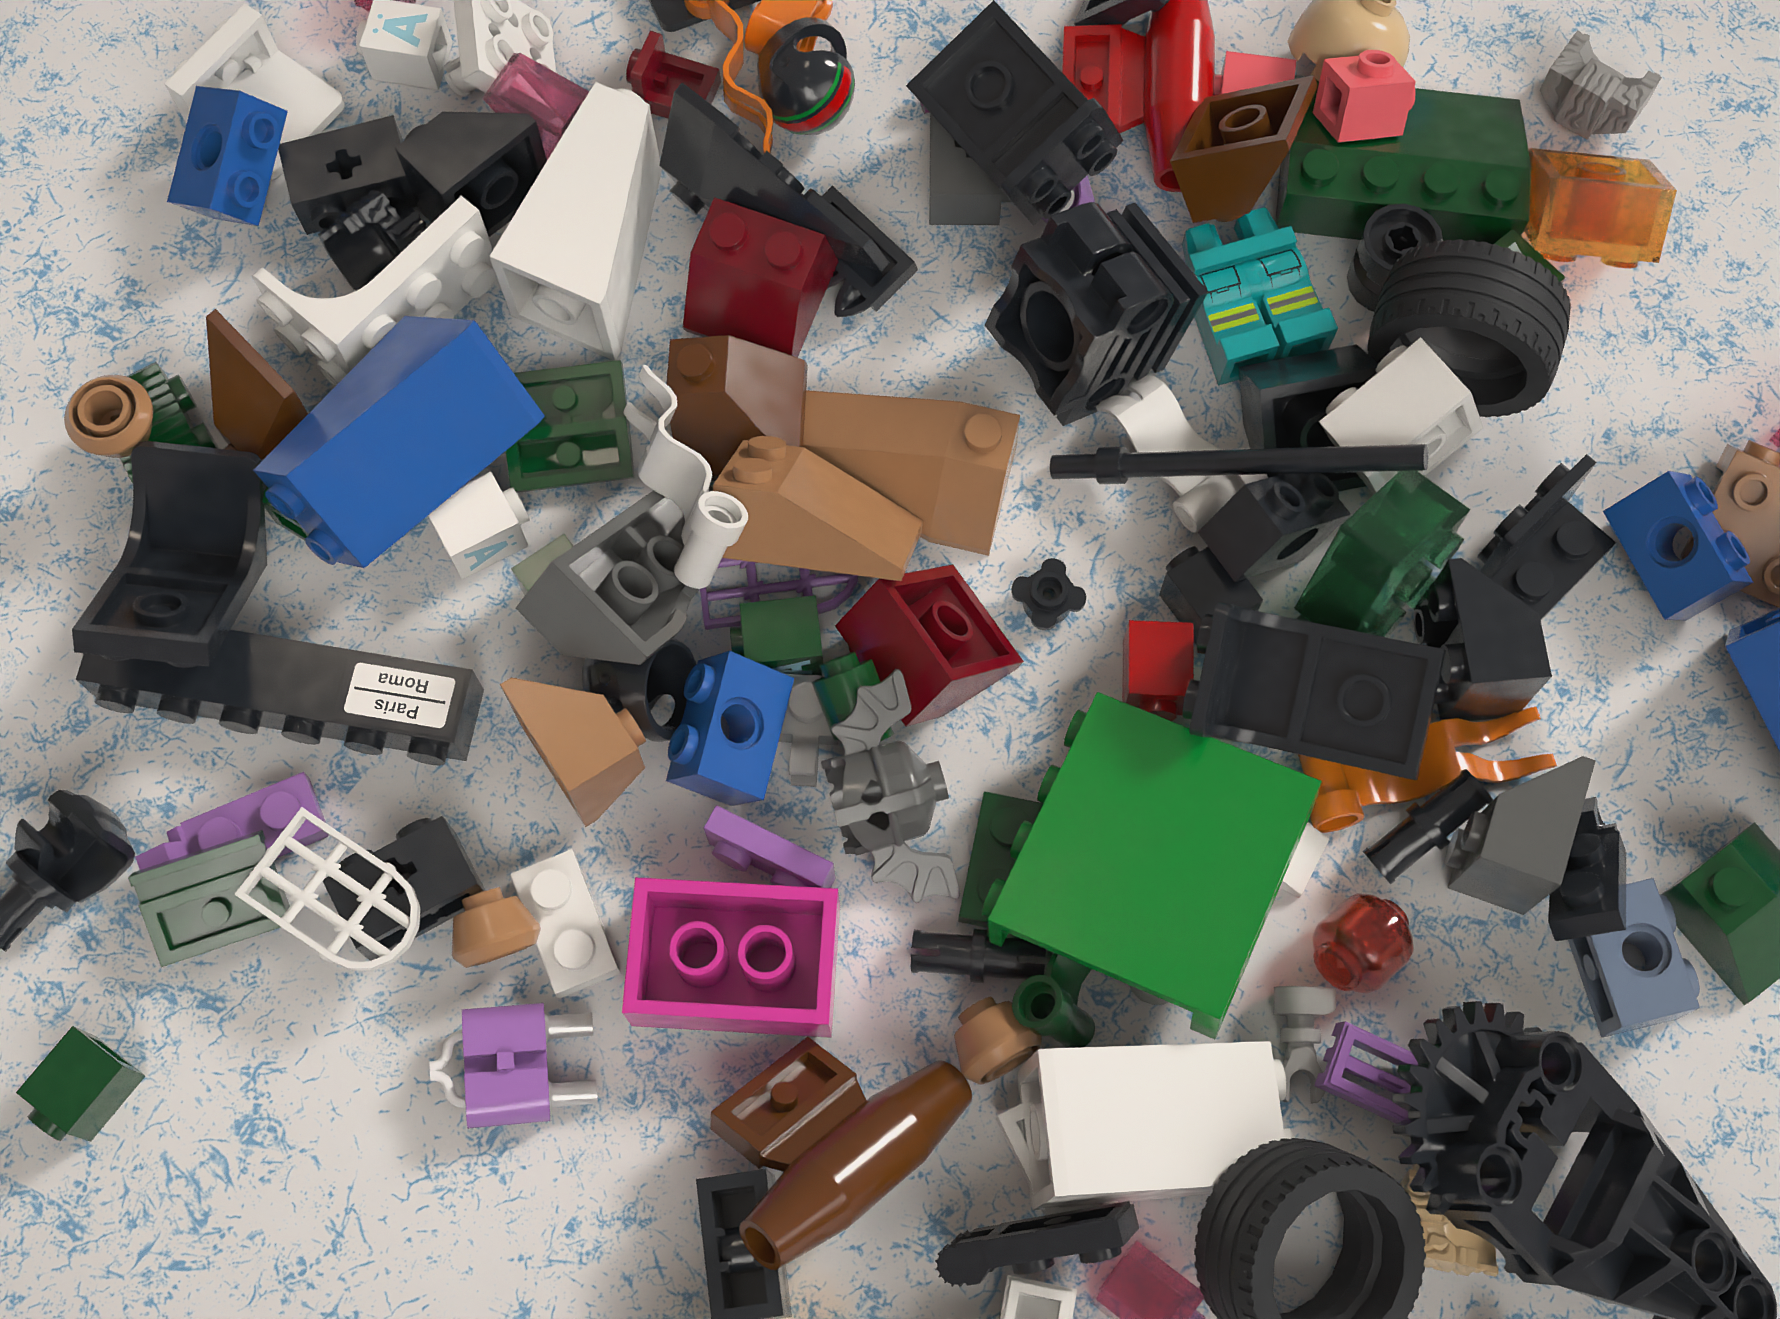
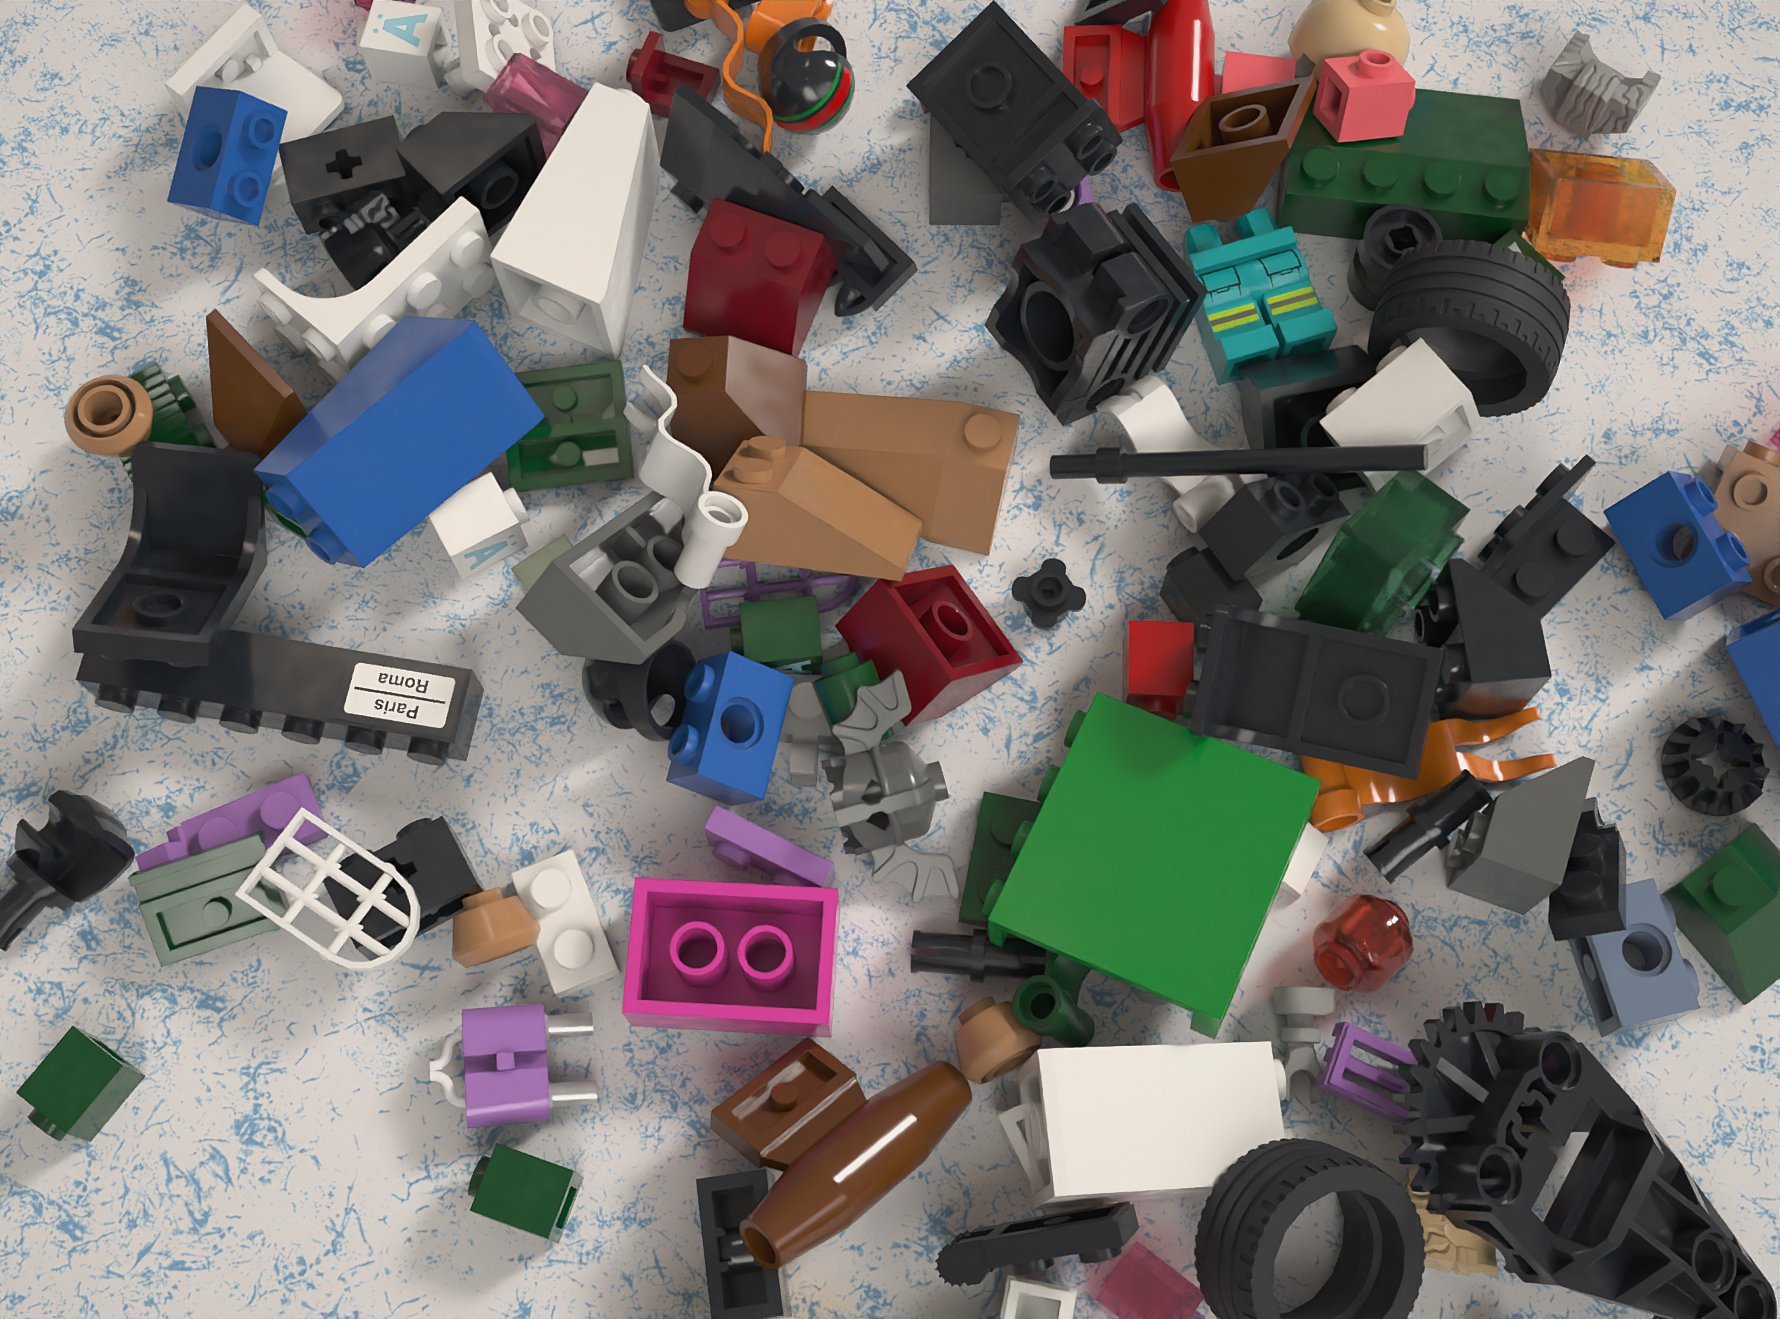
(524, 1192): none -> dark green brick
(580, 742): medium nougat slope -> none
(1695, 782): none -> black gear

